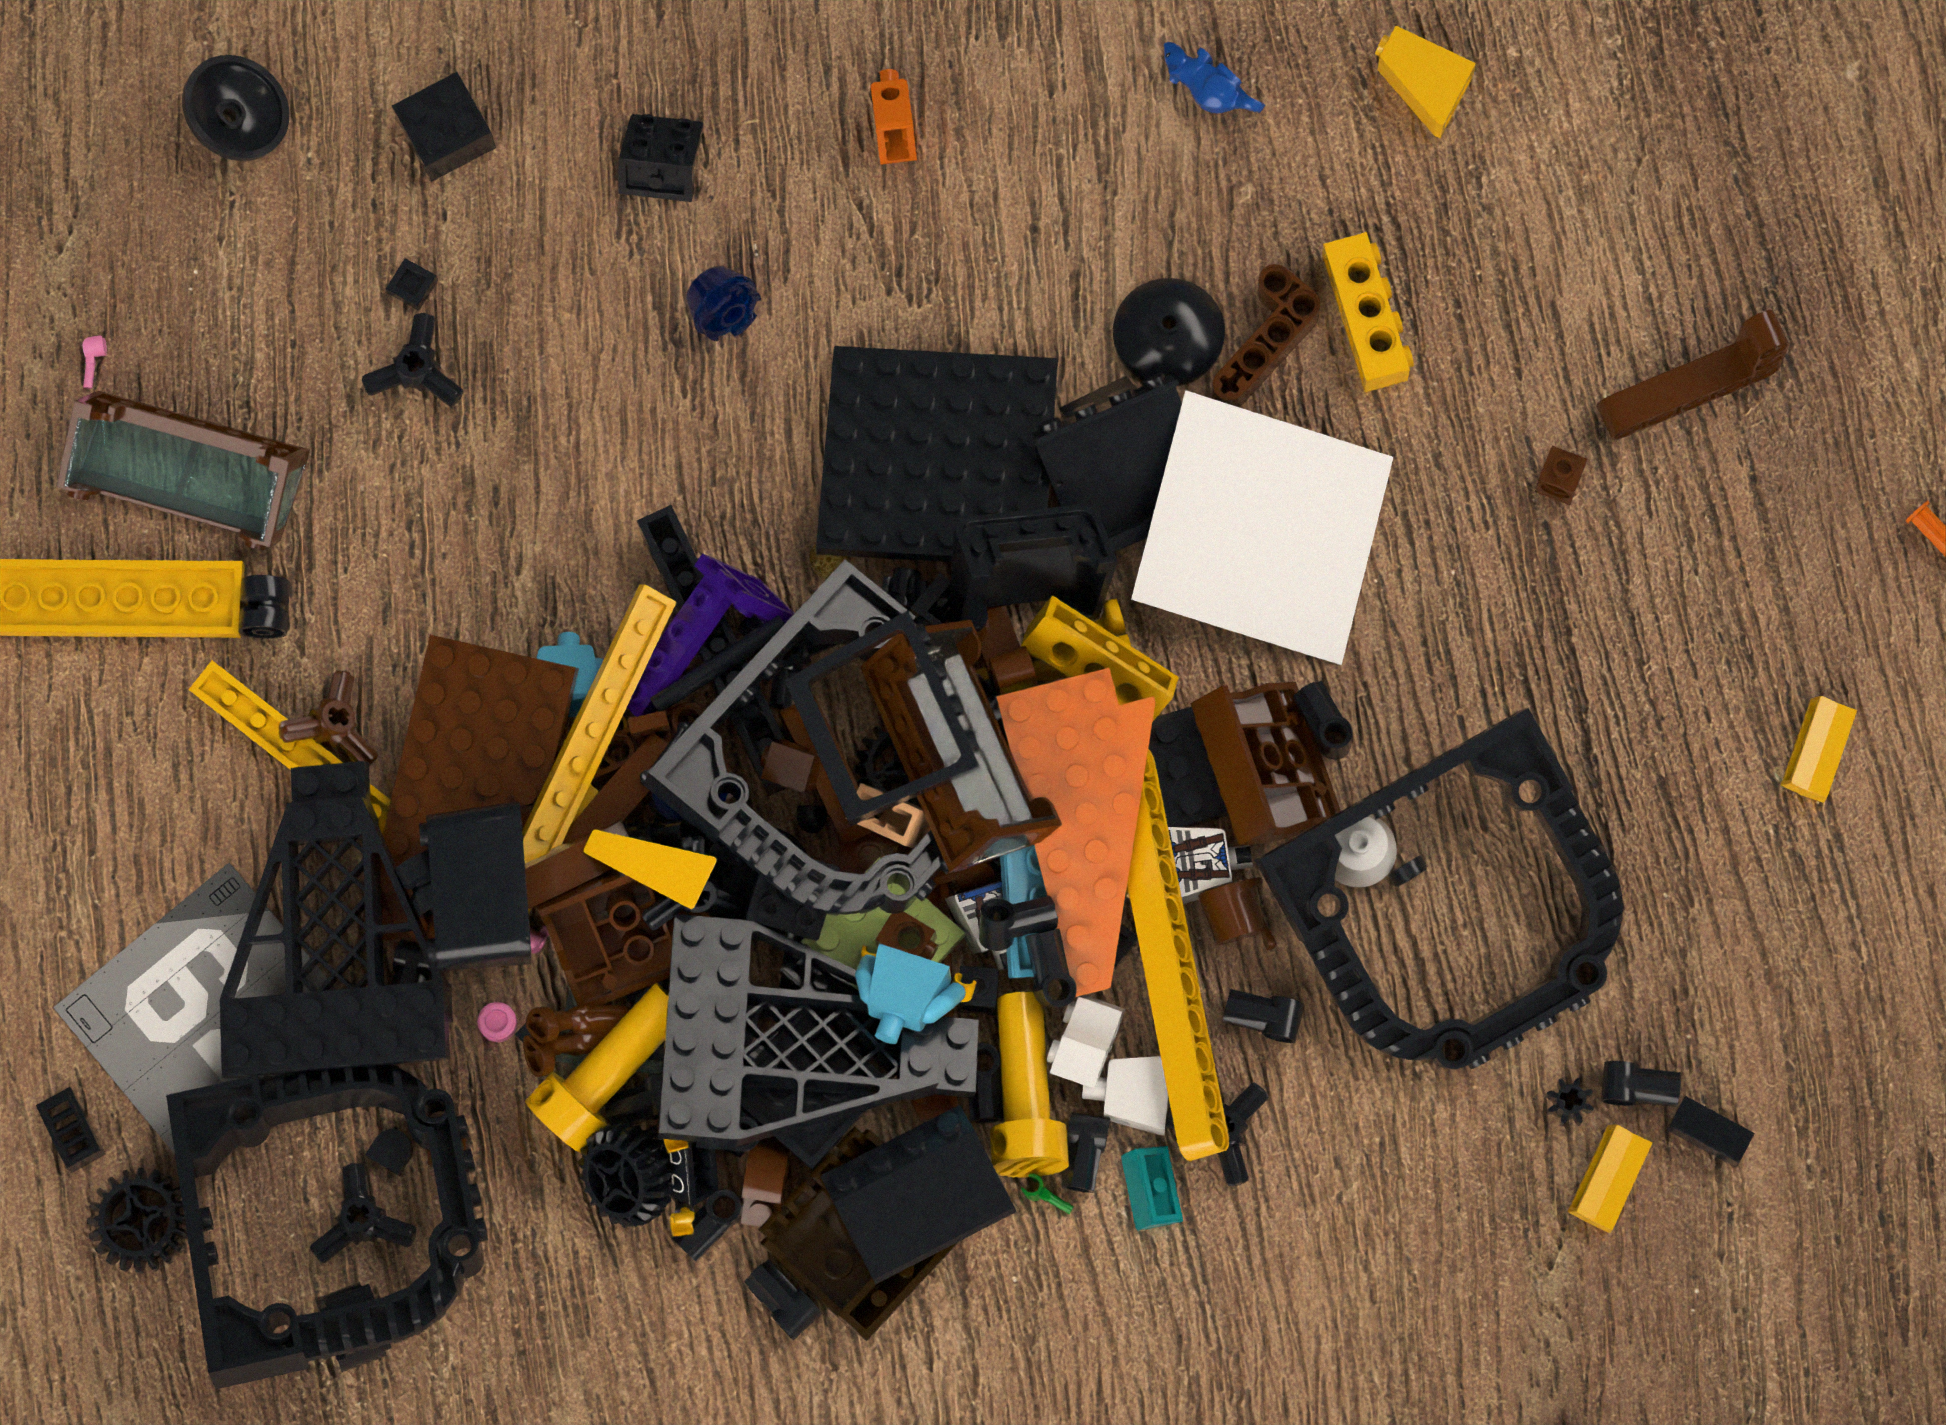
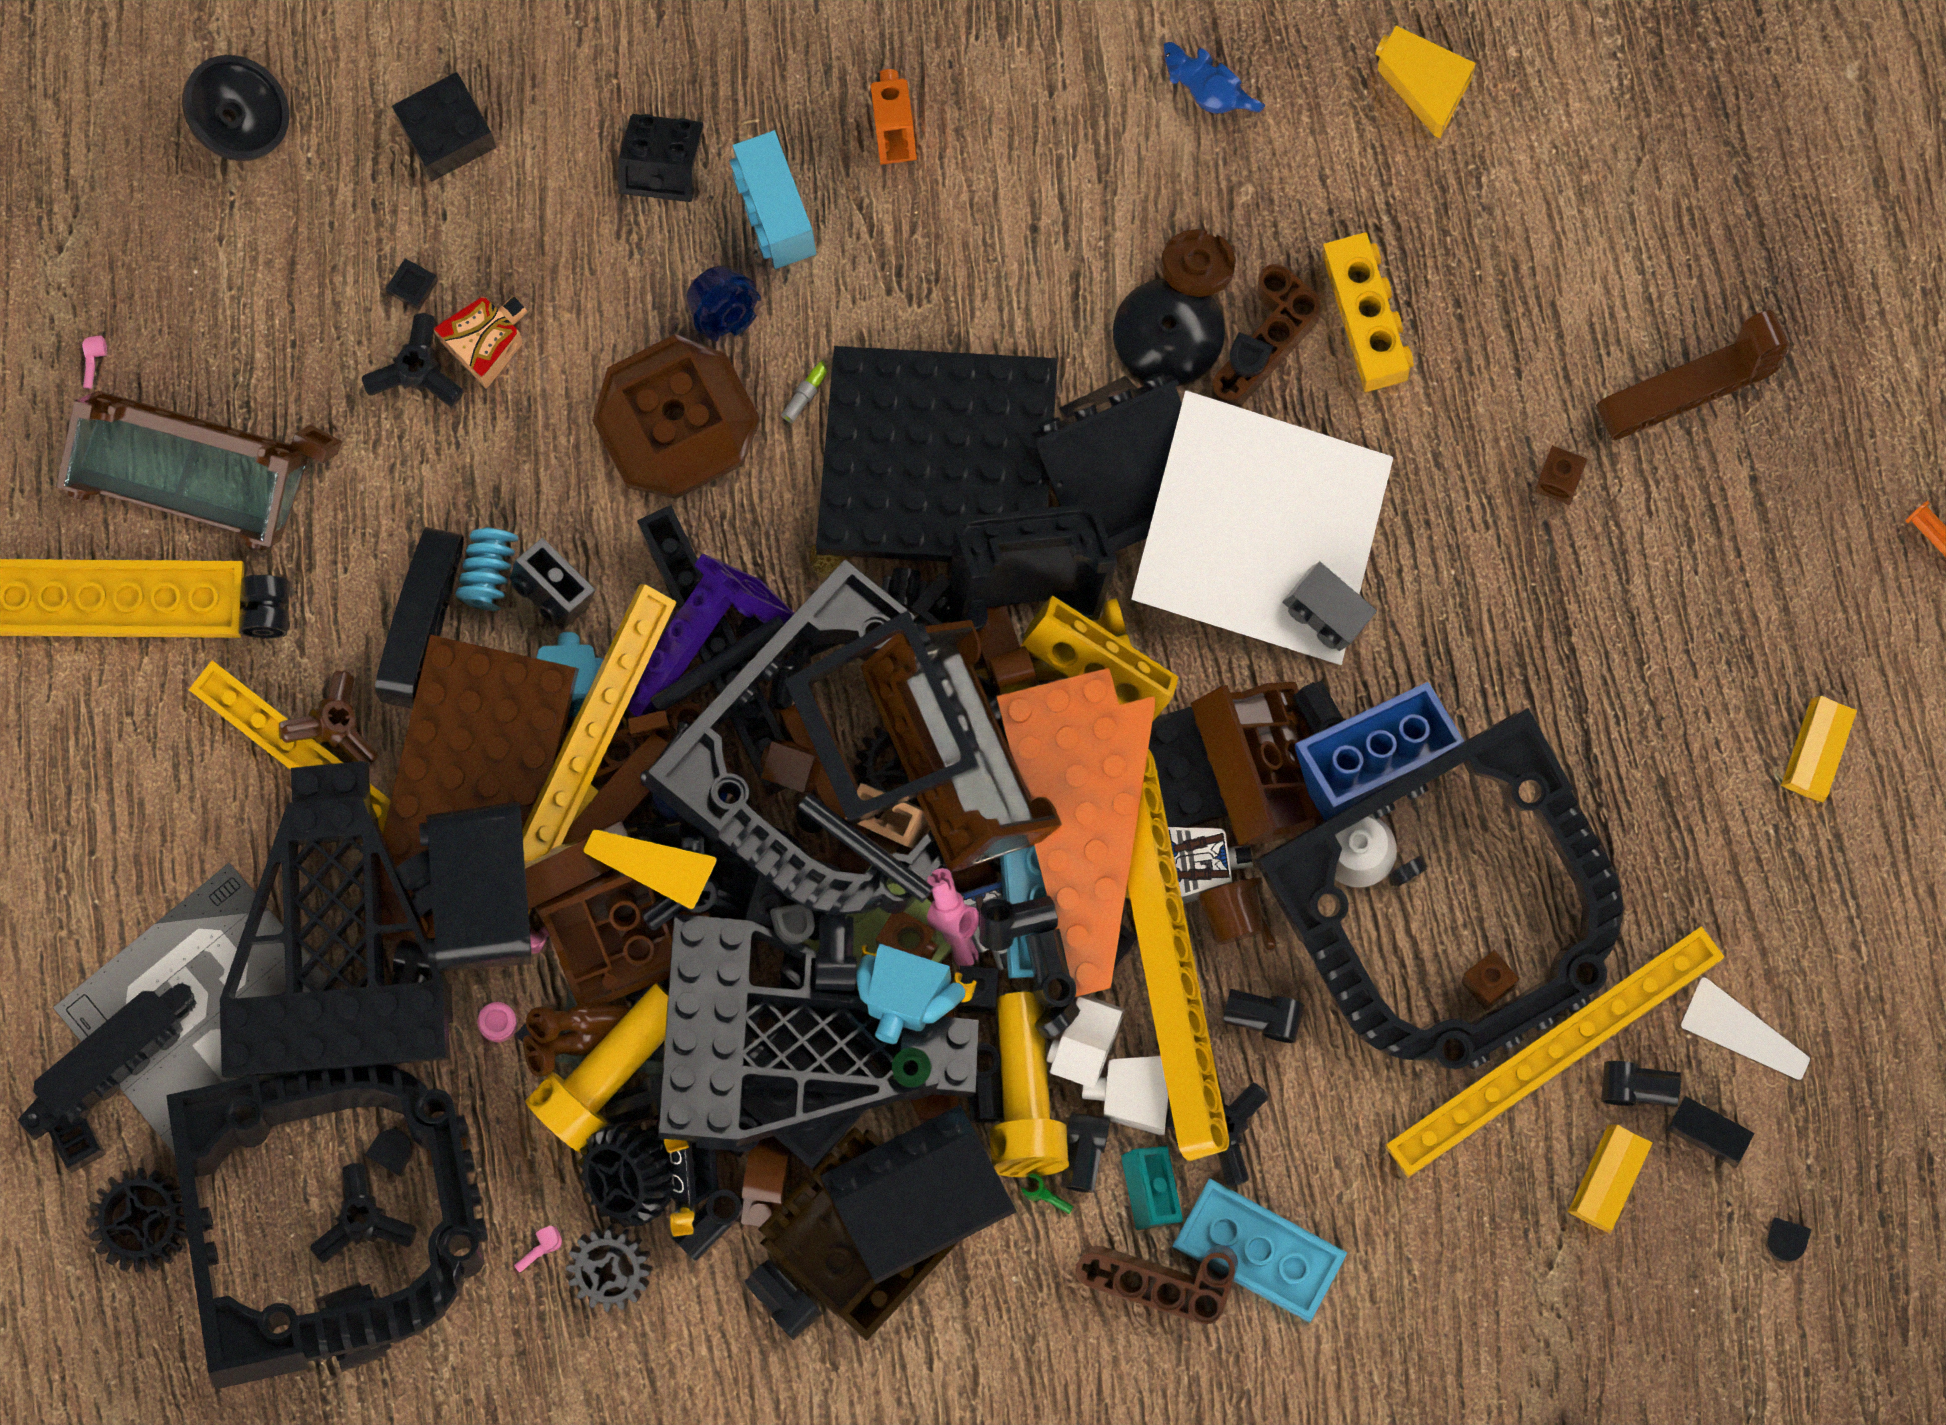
(106, 1059): none -> black hinge
(316, 443): none -> reddish brown tile
(418, 615): none -> black beam
(483, 337): none -> torso
(484, 567): none -> medium azure piece
(549, 1241): none -> bright pink hand
(551, 584): none -> black brick
(622, 1274): none -> black gear
(681, 453): none -> reddish brown piece
(772, 200): none -> medium azure brick
(793, 923): none -> dark grey tile
(805, 392): none -> light grey piece
(835, 960): none -> black piece
(865, 847): none -> black piece
(920, 1058): none -> dark green plate
(953, 917): none -> bright pink pin
(1056, 1020): none -> black tile
(1155, 1275): none -> reddish brown beam
(1198, 263): none -> reddish brown tile
(1249, 355): none -> black tile
(1272, 1253): none -> medium azure tile
(1328, 607): none -> brick
(1375, 748): none -> blue slope
(1490, 980): none -> reddish brown brick
(1554, 1052): none -> yellow plate
(1559, 1104): black gear -> none
(1731, 1025): none -> white sticker
(1787, 1240): none -> black tile

